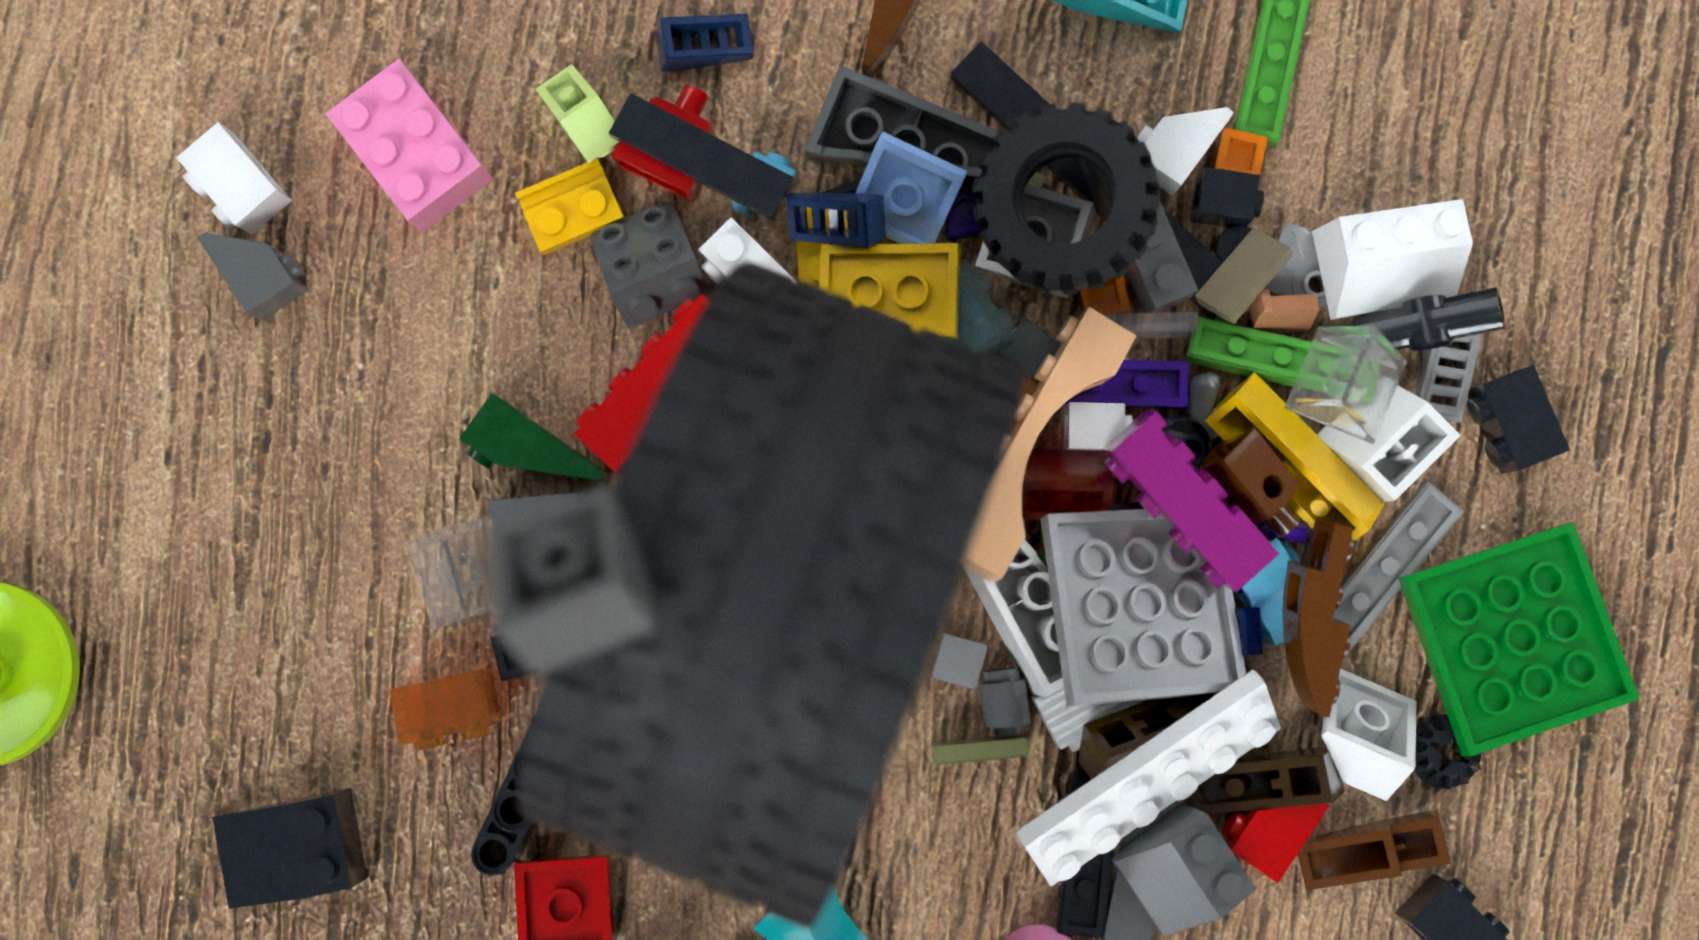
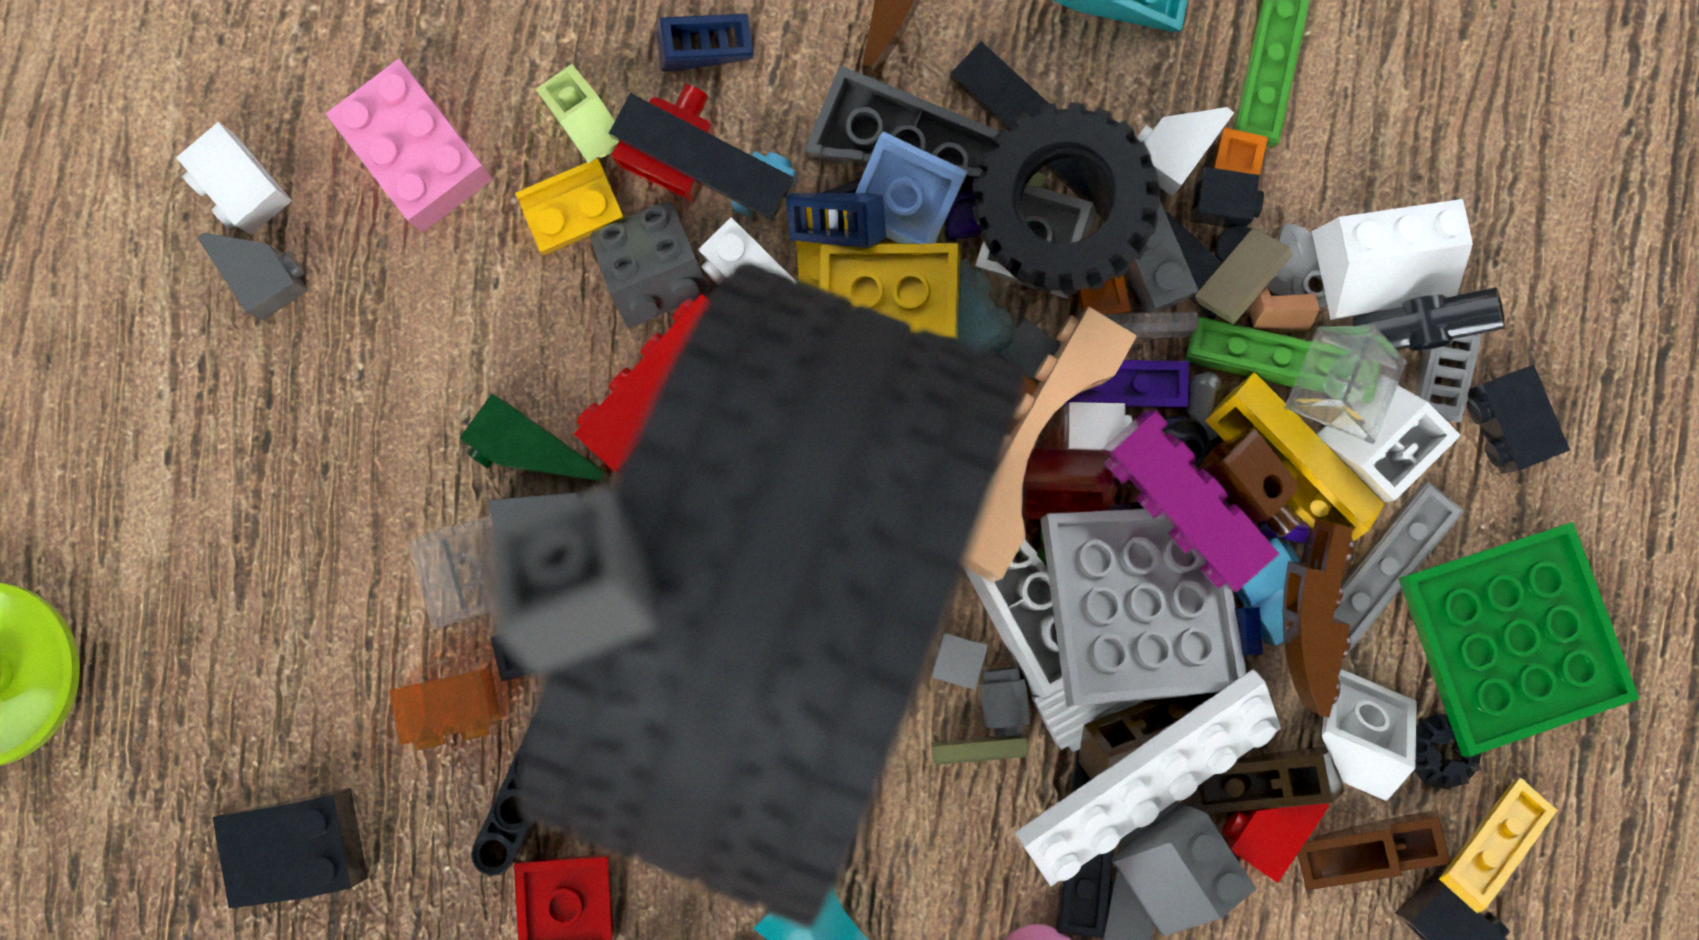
(1498, 845): none -> yellow plate

